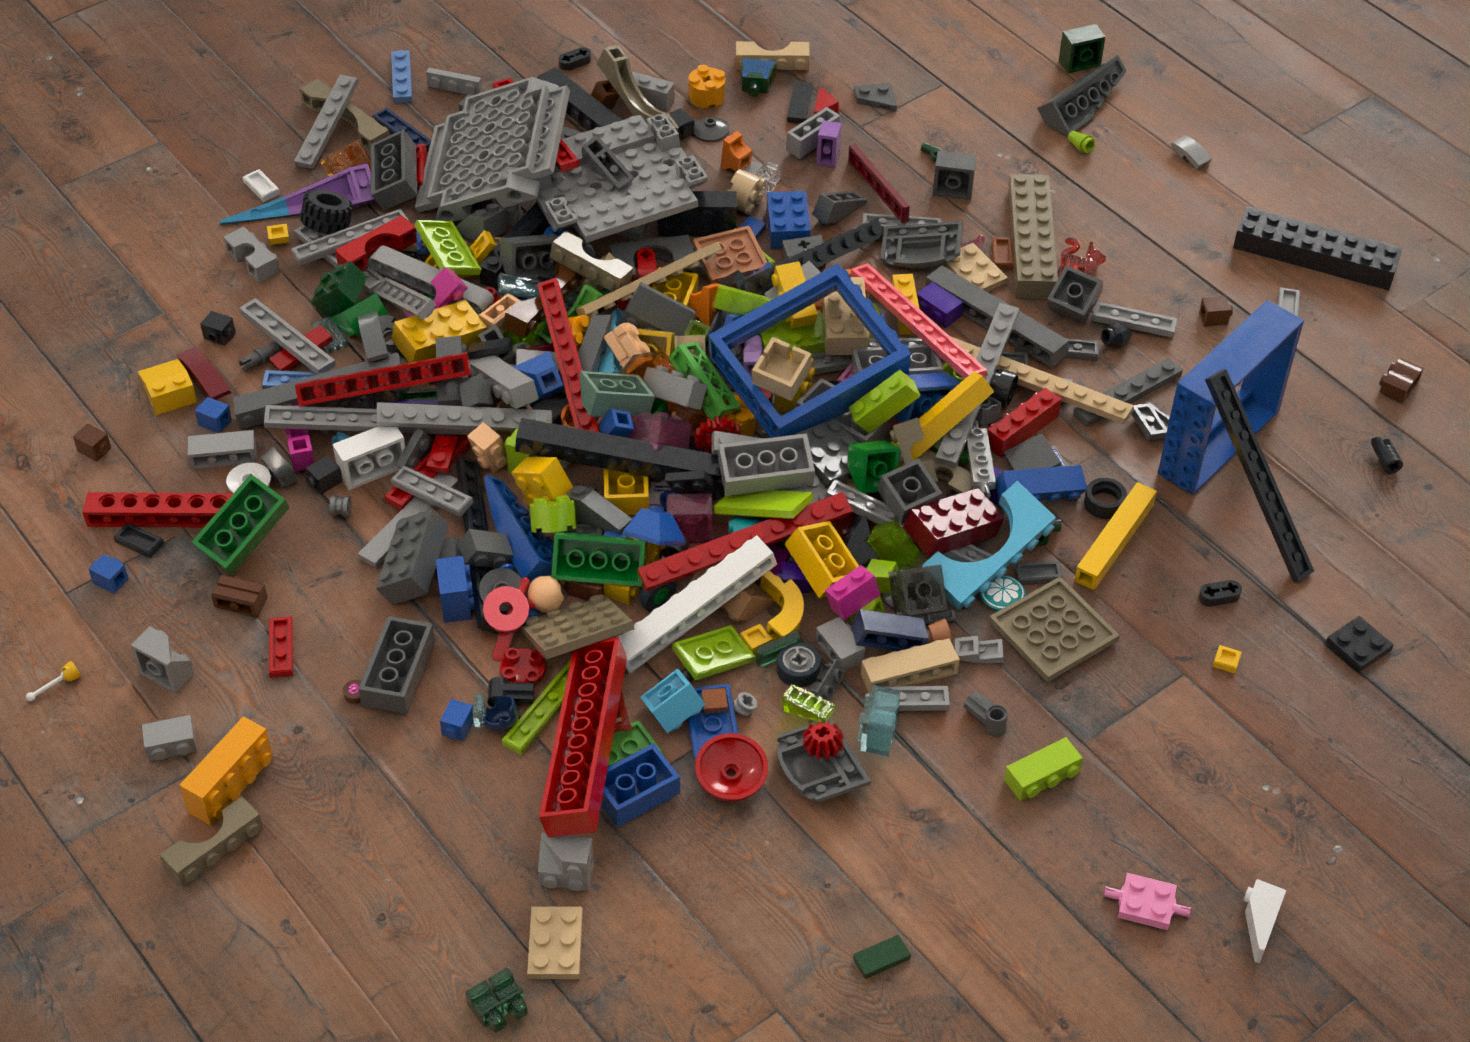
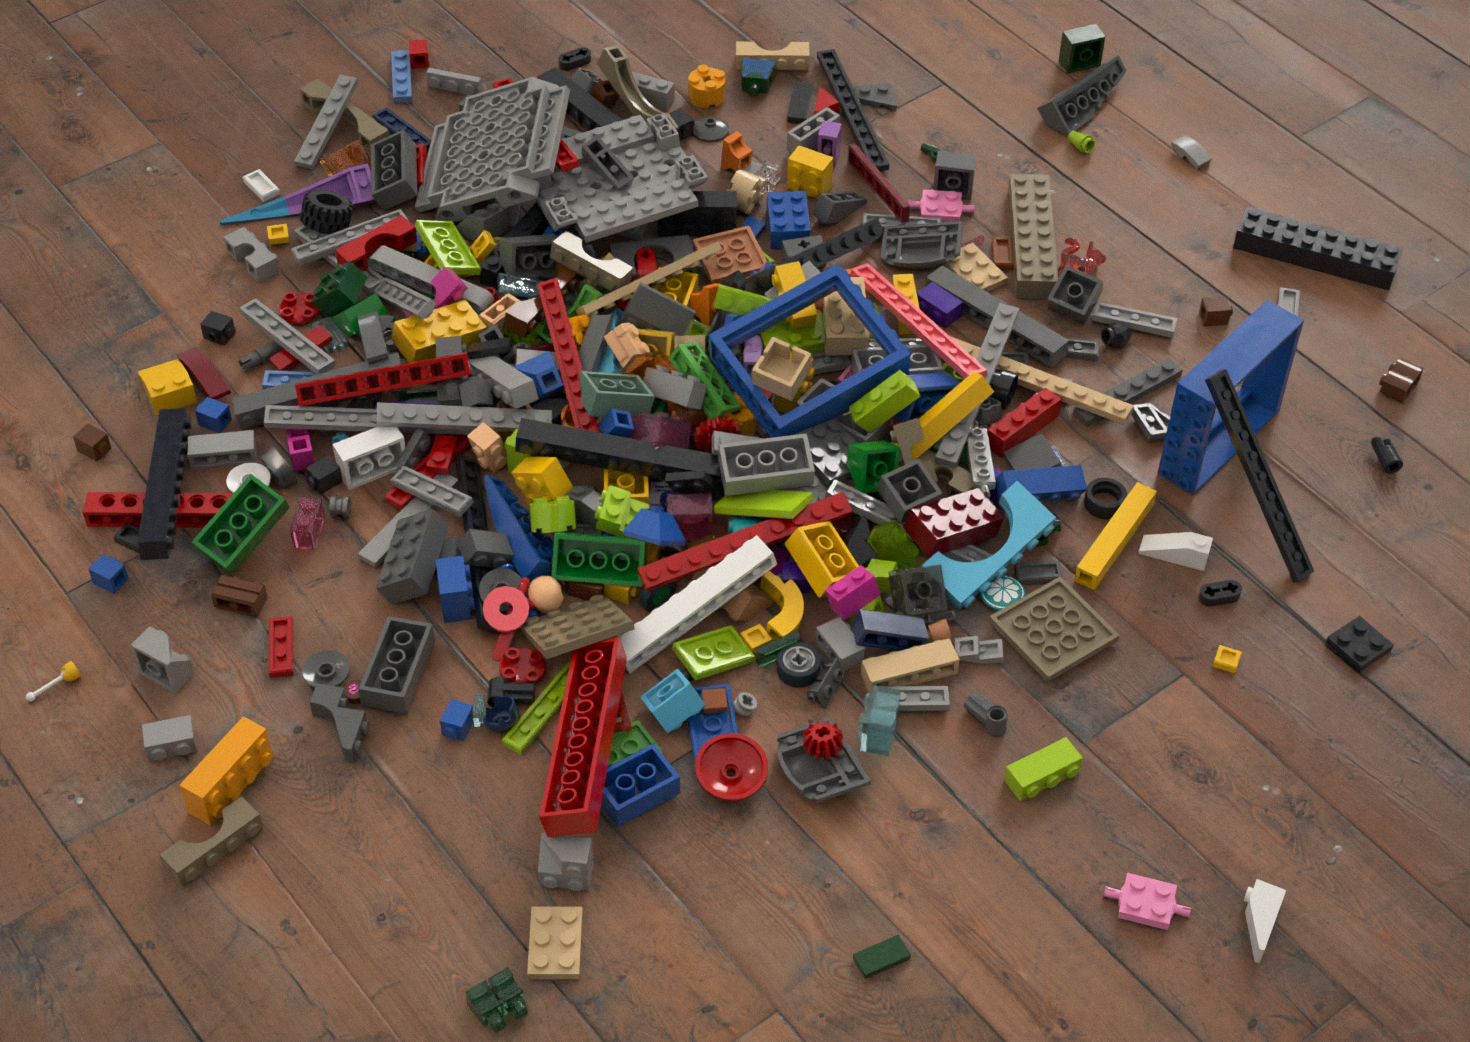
(164, 484): none -> black brick
(297, 308): none -> red dish
(307, 523): none -> clear pink brick
(323, 663): none -> dark grey dish
(351, 724): none -> dark grey arch
(419, 54): none -> red brick
(585, 79): none -> dark grey piece
(617, 510): none -> lime plate
(702, 540): none -> clear yellow tile
(799, 702): clear neon green slope -> none
(809, 172): none -> yellow brick
(852, 108): none -> black plate
(941, 205): none -> bright pink plate
(1179, 548): none -> white slope

